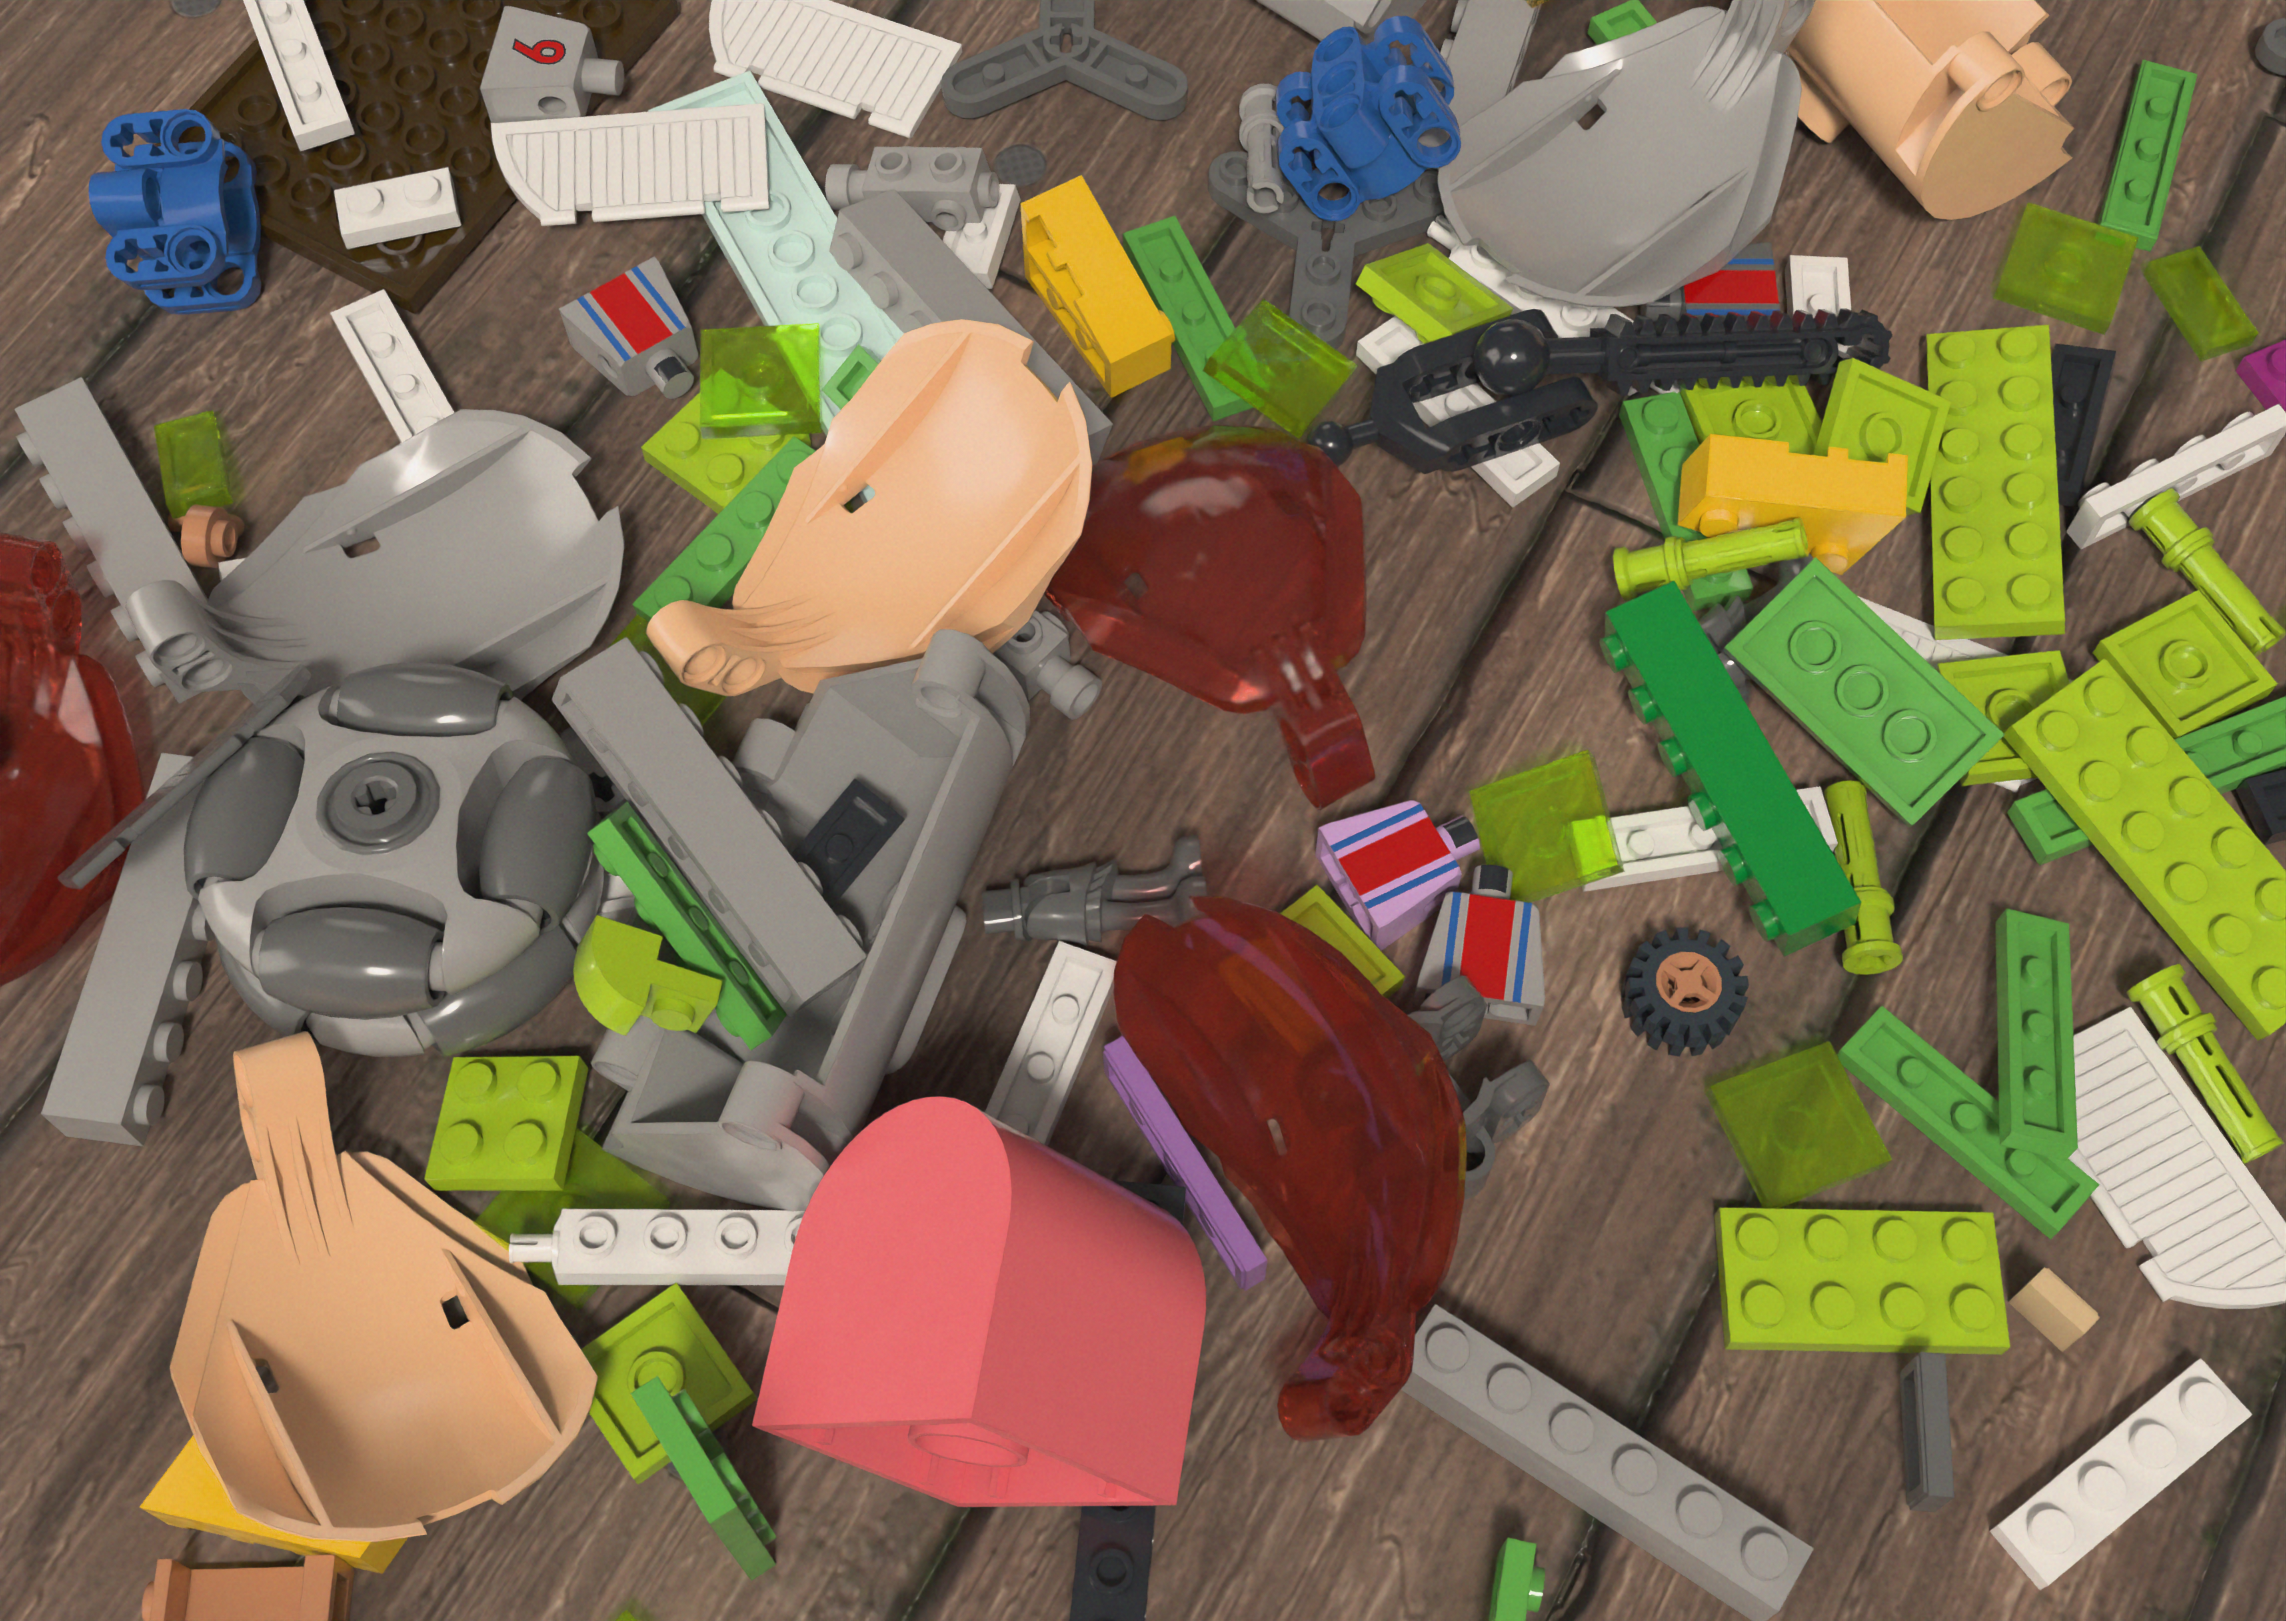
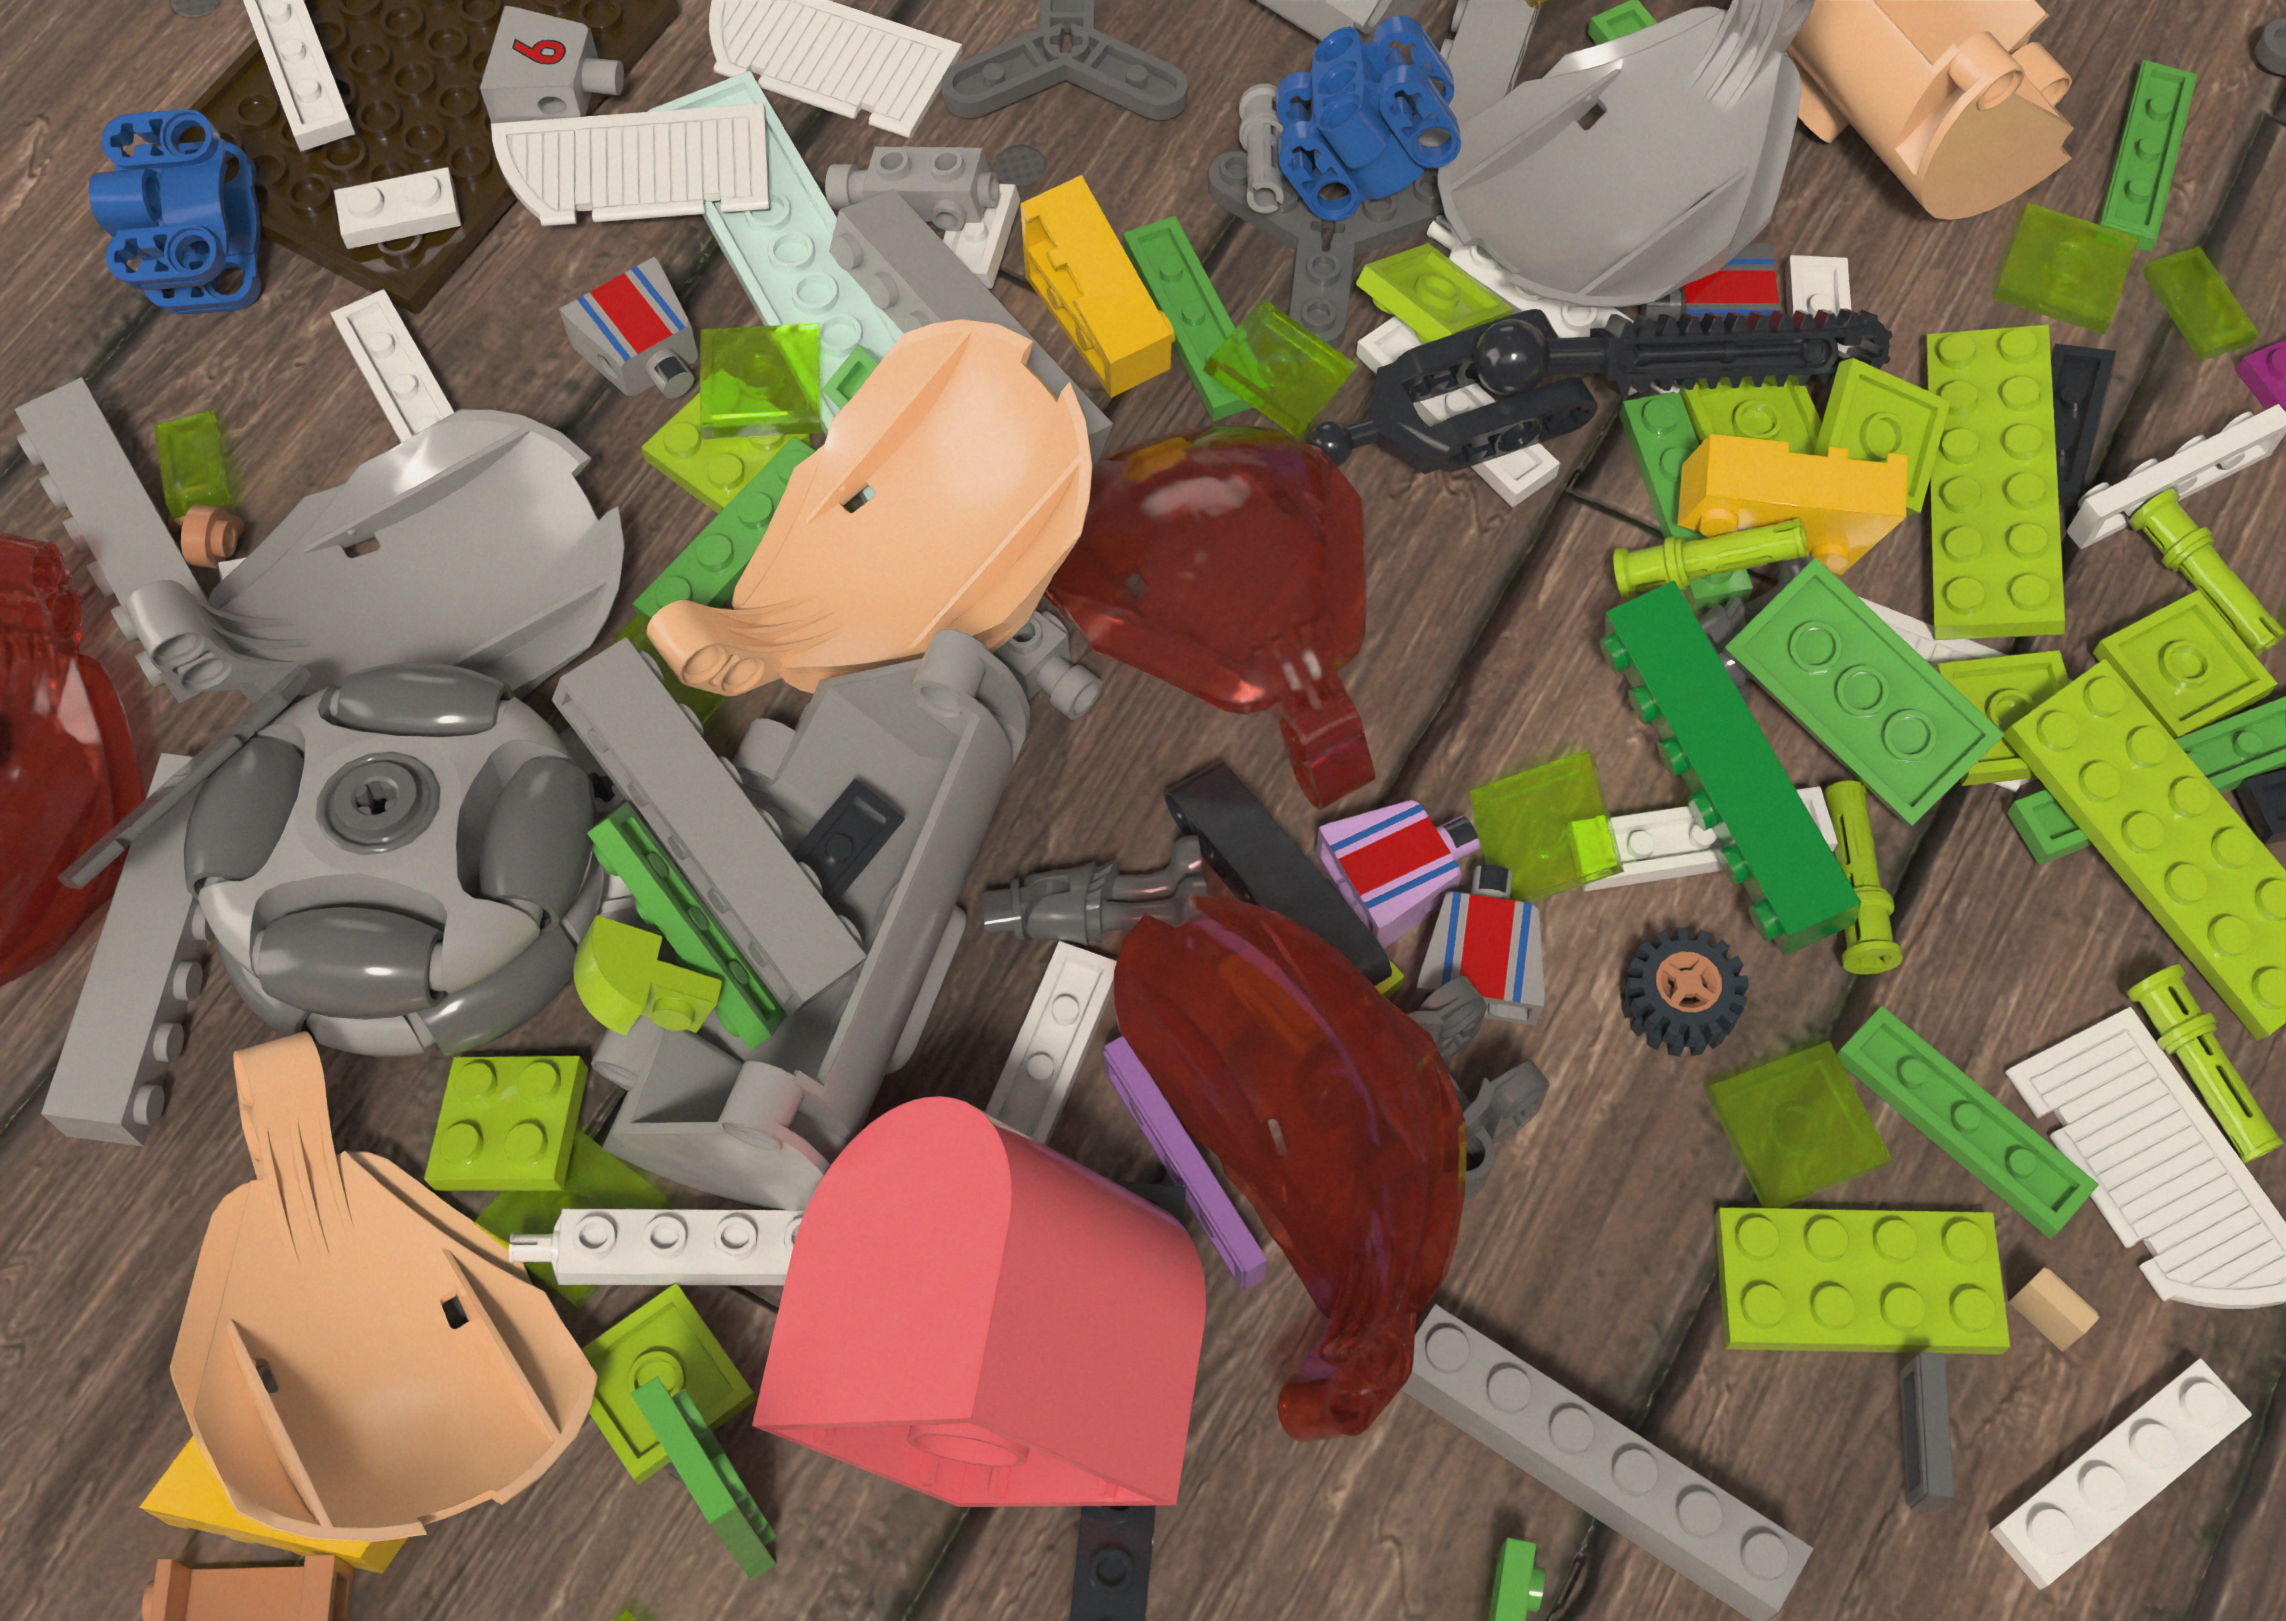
(1266, 866): none -> black beam
(2035, 1035): bright green plate -> none

